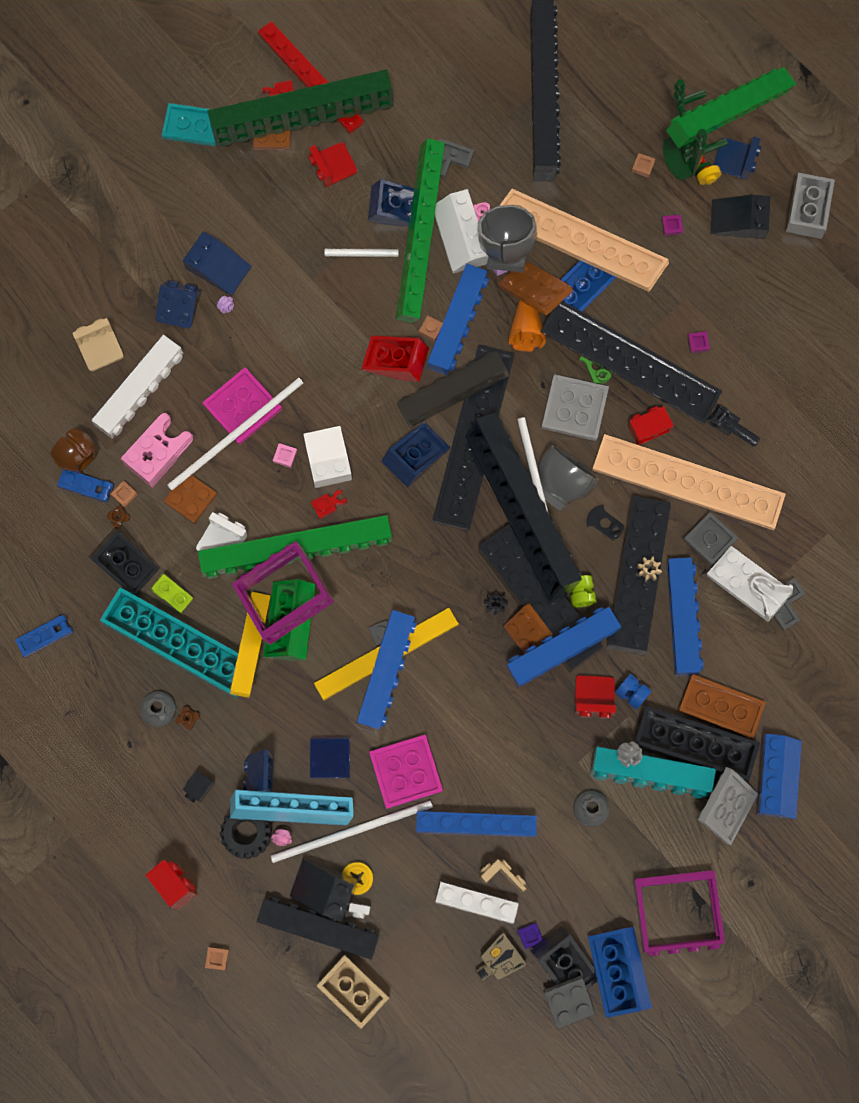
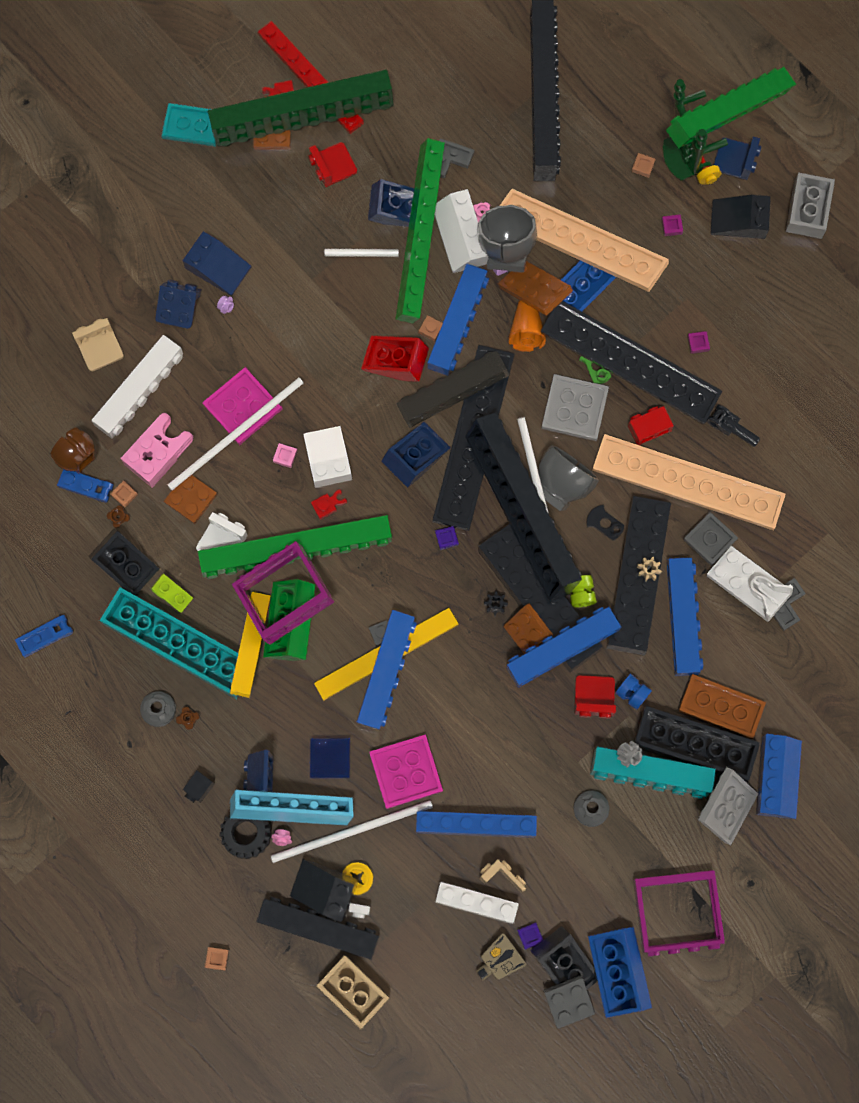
(171, 884): red brick -> none
(446, 538): none -> dark purple tile

